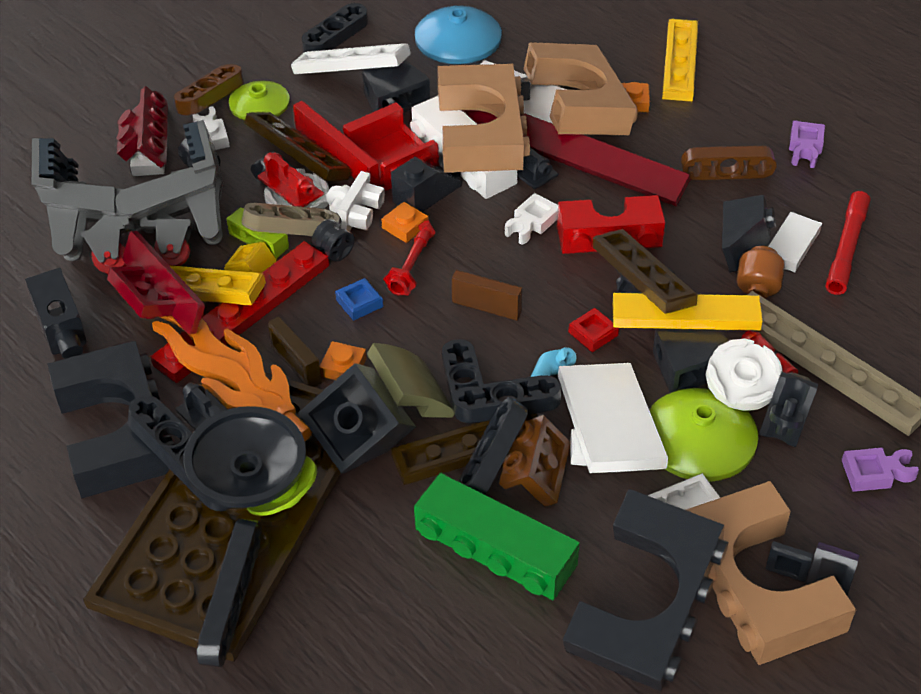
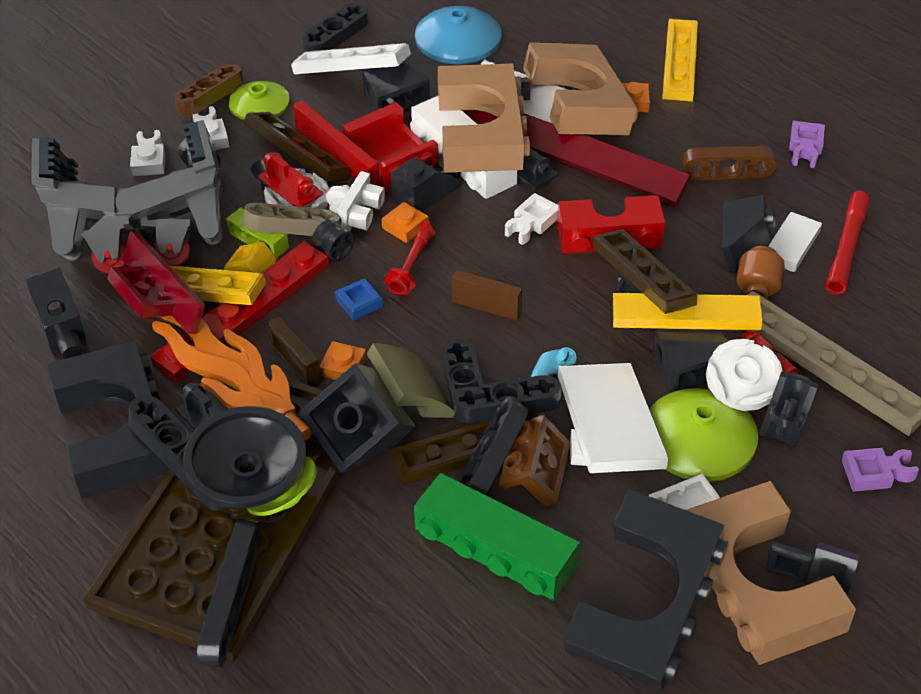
(145, 128): dark red bracket -> none
(593, 330): red tile -> none

